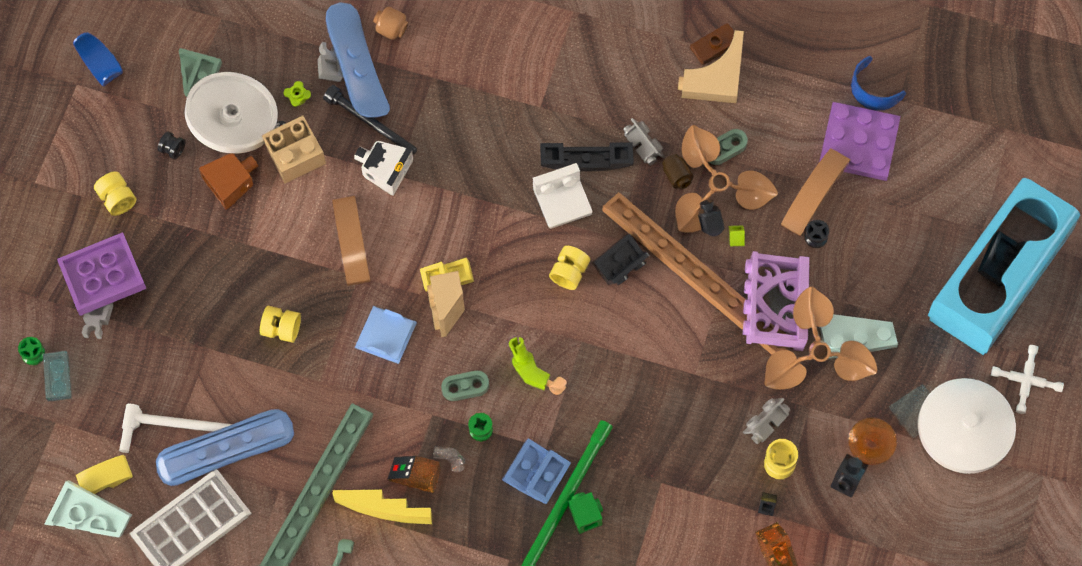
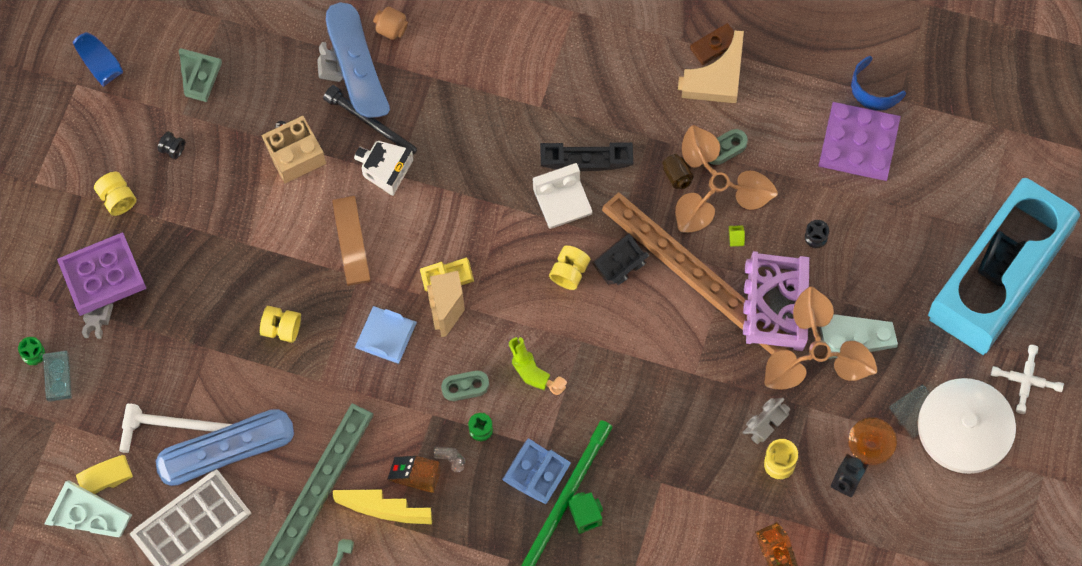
(228, 177): dark orange torso -> none
(230, 112): white dish -> none
(300, 99): lime plate -> none
(639, 134): light grey hinge -> none
(710, 218): black arm -> none
(767, 504): black piece -> none
(814, 191): medium nougat slope -> none

